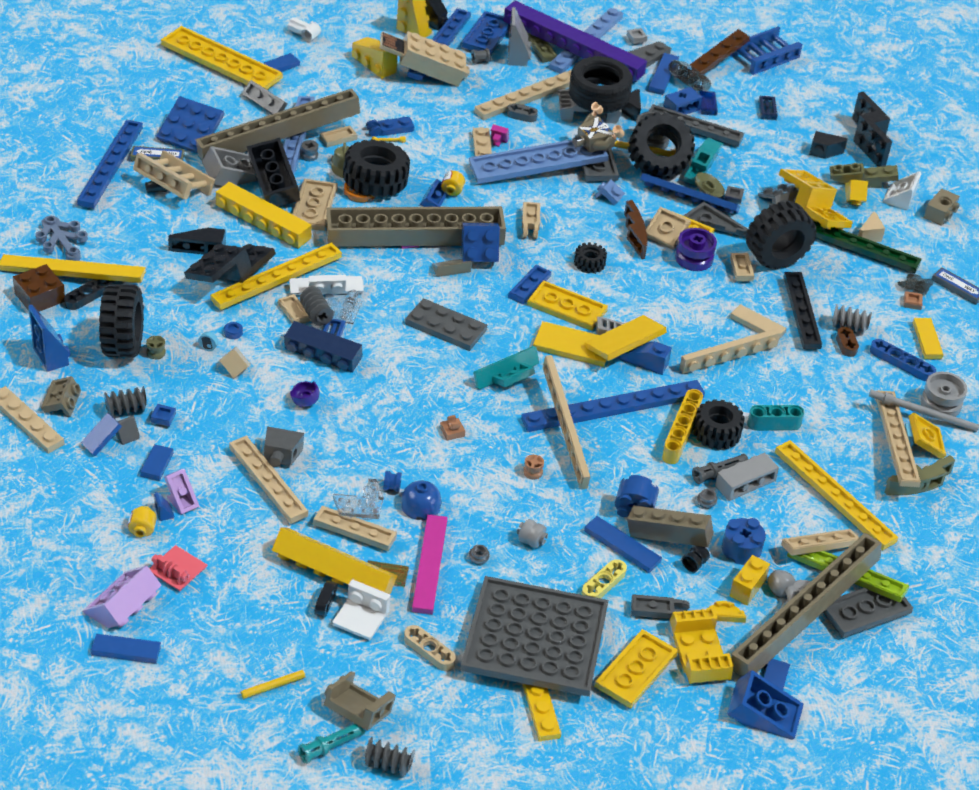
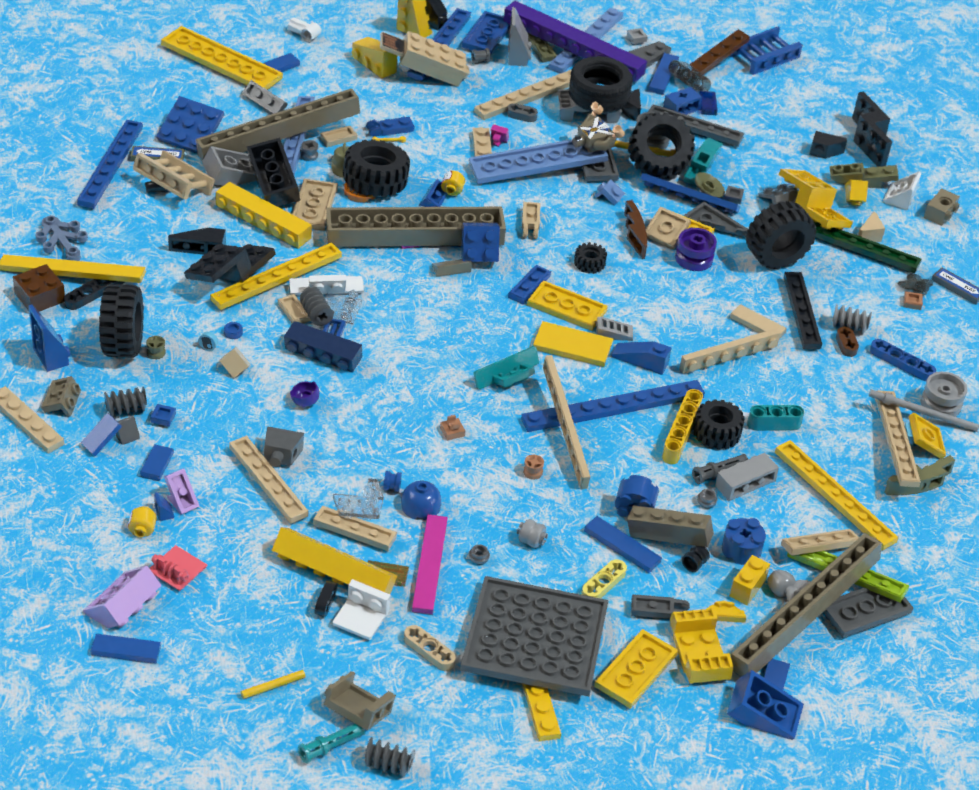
(446, 324): dark grey plate -> none
(625, 337): yellow tile -> none
(742, 267): tan plate -> none
(761, 107): dark blue tile -> none
(927, 338): yellow tile -> none

